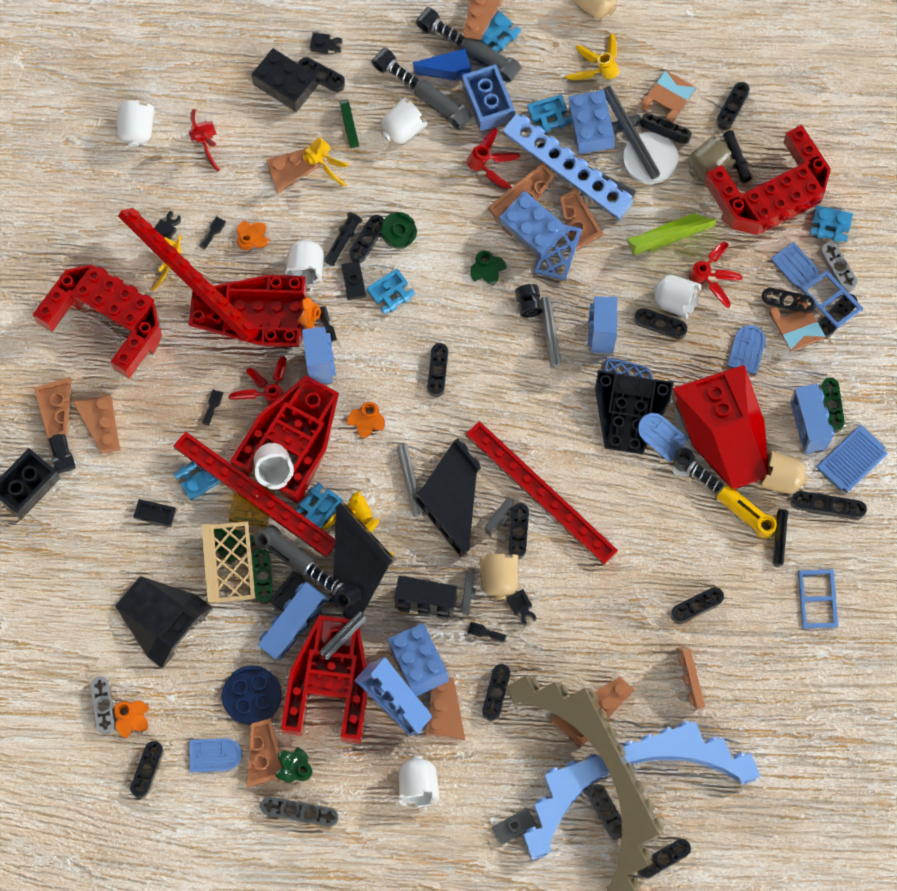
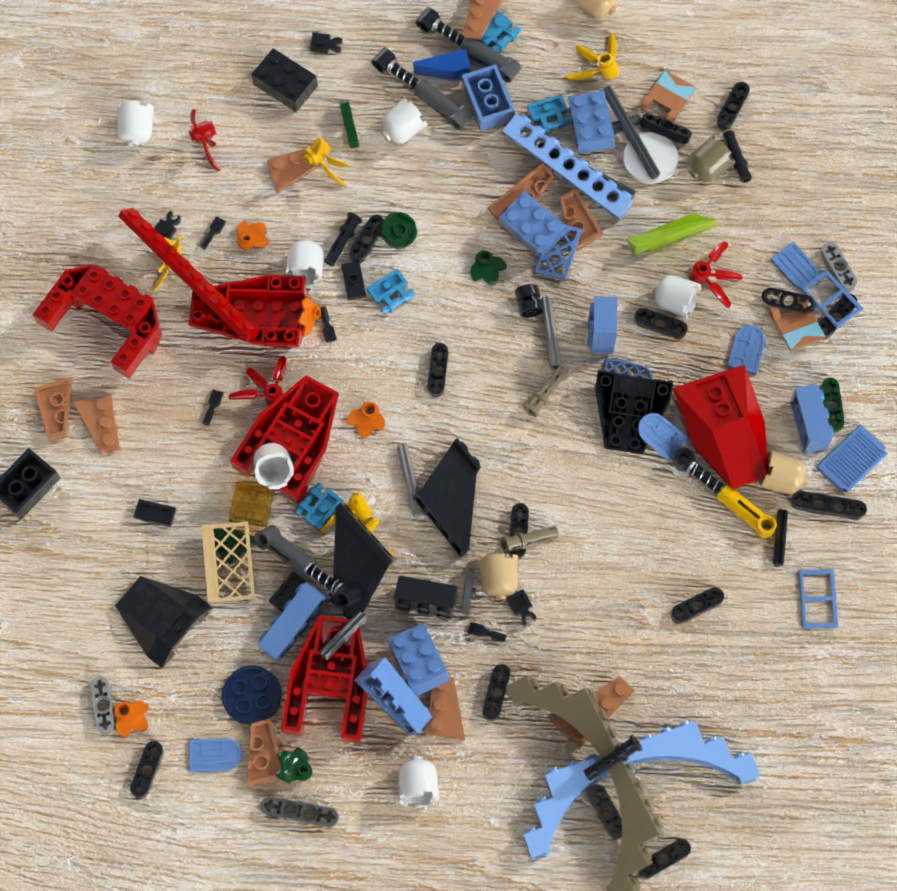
(62, 457): black piece -> none
(196, 484): dark azure plate -> none
(255, 494): red plate -> none
(266, 561): dark green beam -> none
(319, 354): medium blue brick -> none
(326, 81): black beam -> none
(481, 154): red plant -> none
(499, 517): dark grey plate -> none
(513, 826): dark grey plate -> none
(521, 540): none -> dark tan pin
(542, 399): none -> dark tan pin
(542, 493): red plate -> none
(623, 752): none -> black pin
(690, 677): nougat wing -> none
(777, 198): red wedge -> none
(831, 219): dark azure plate -> none

